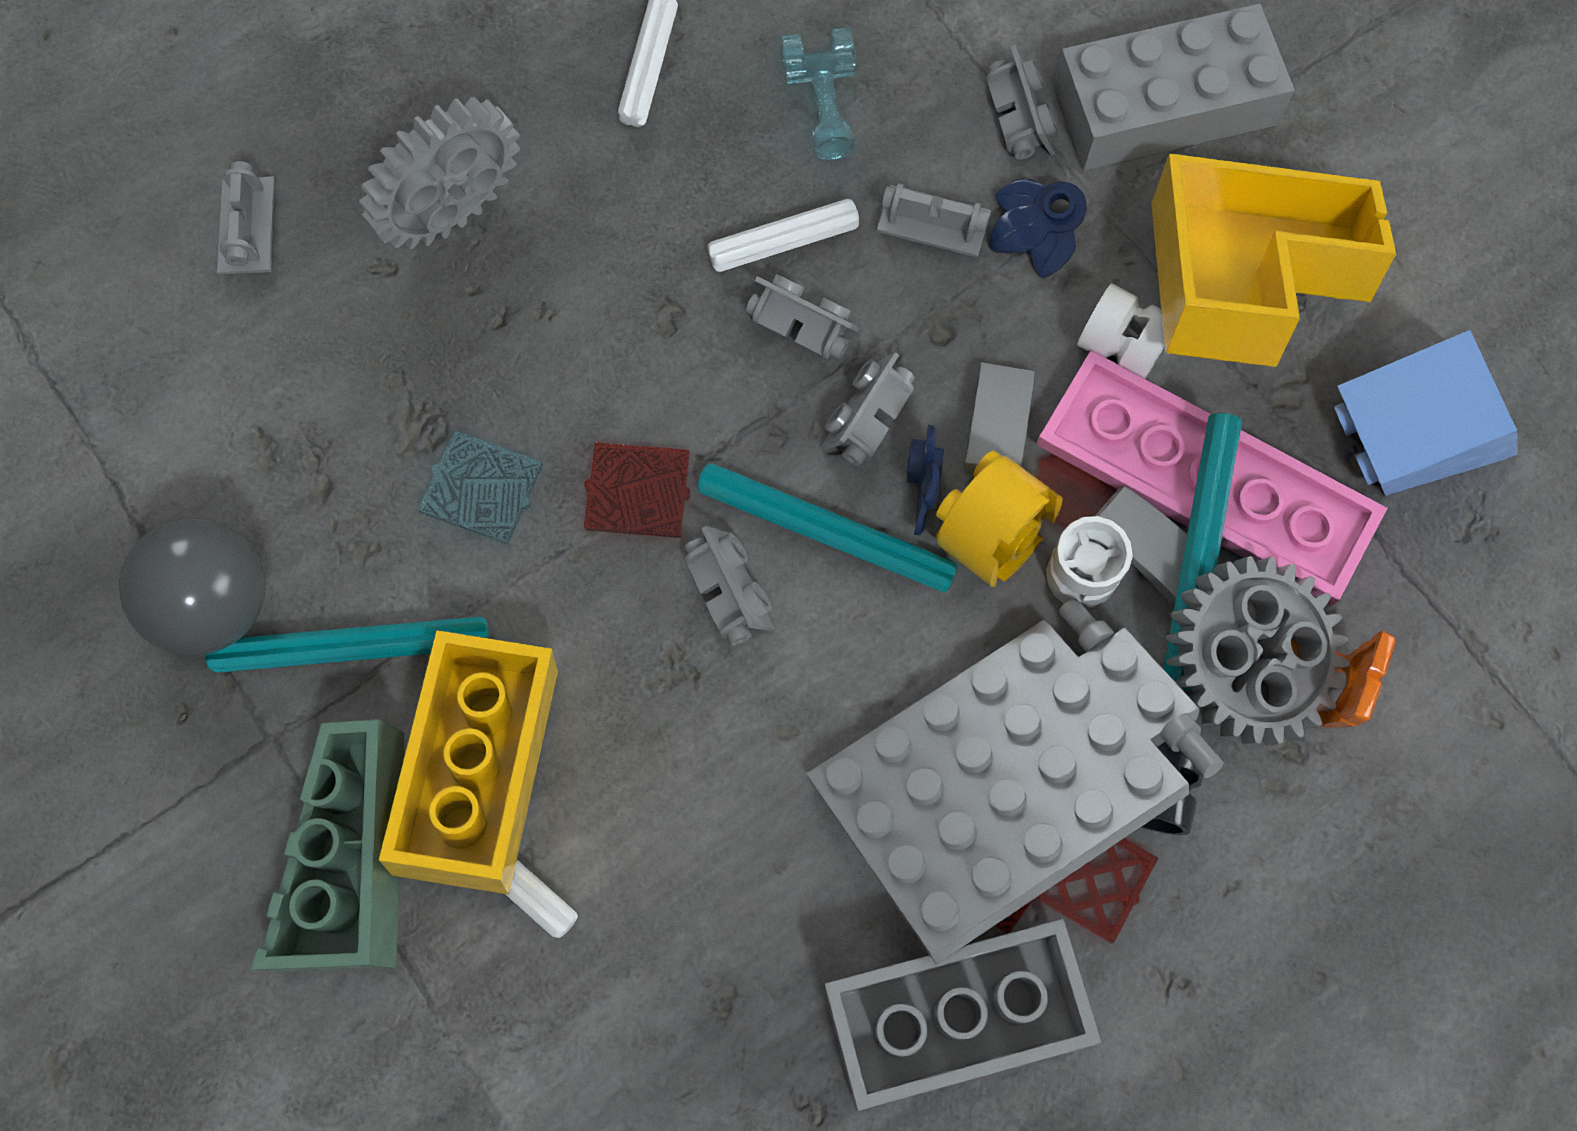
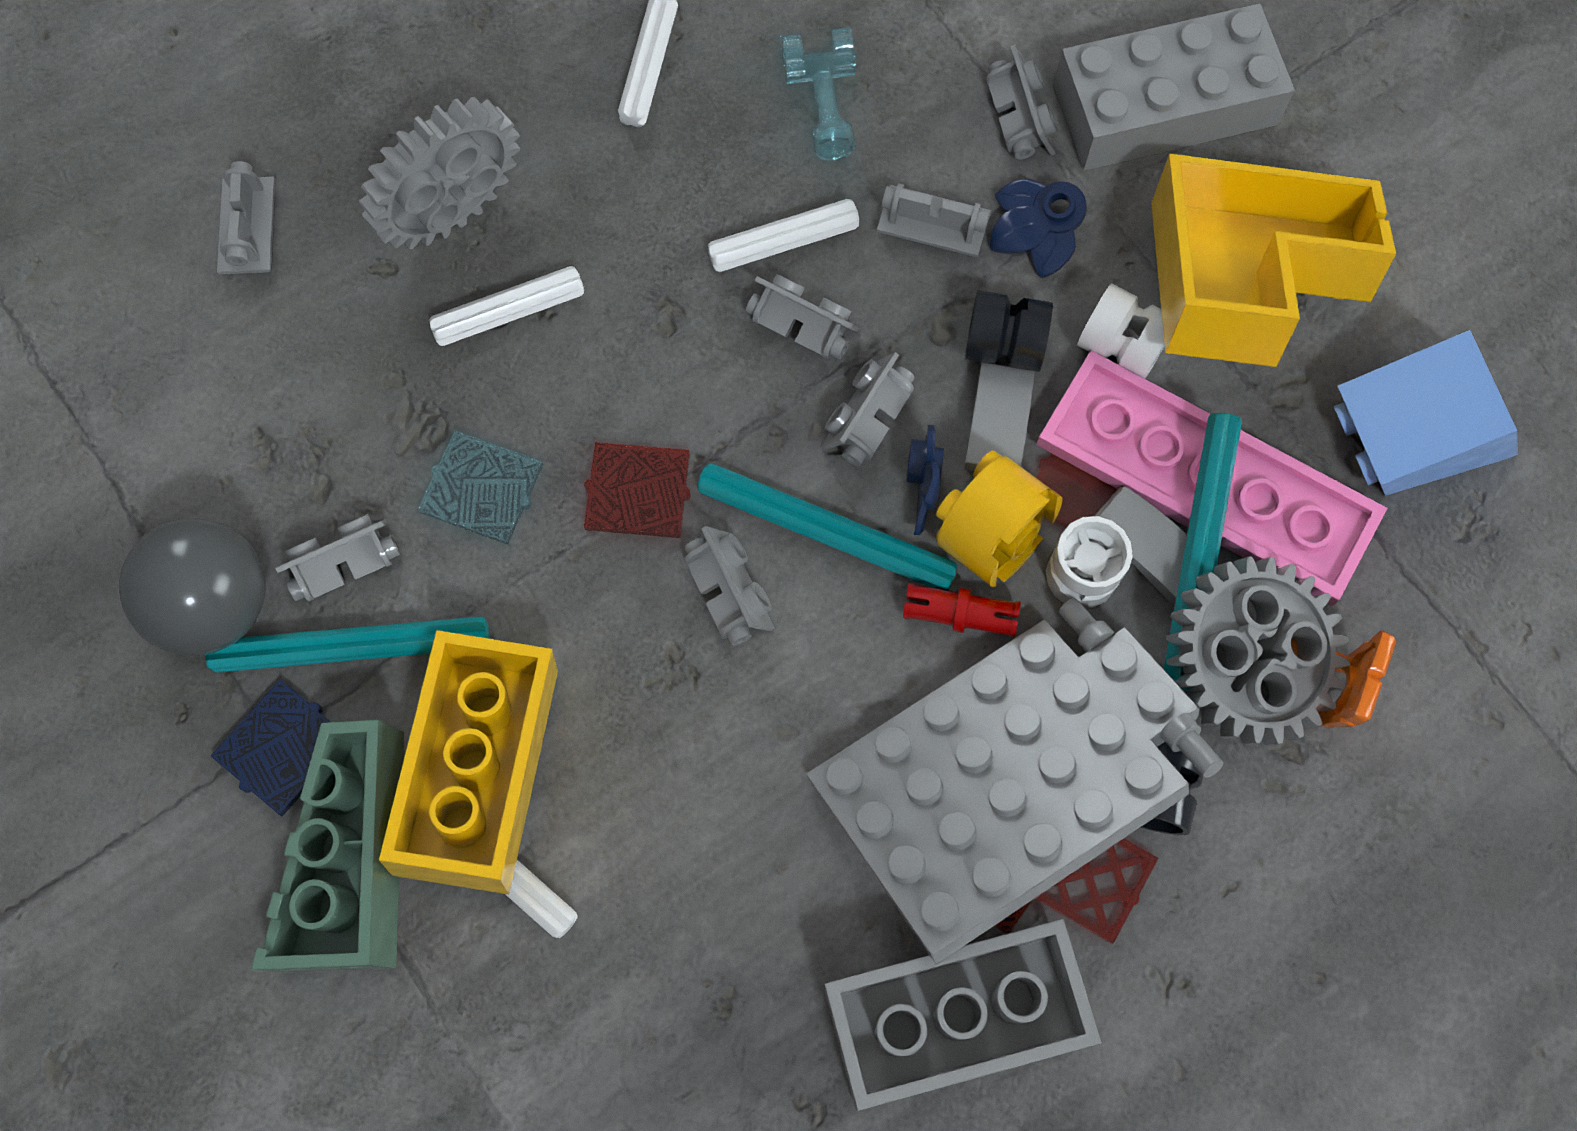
(273, 747): none -> dark blue piece
(317, 568): none -> light grey hinge
(506, 305): none -> white axle
(961, 610): none -> red pin
(1009, 330): none -> black wheel

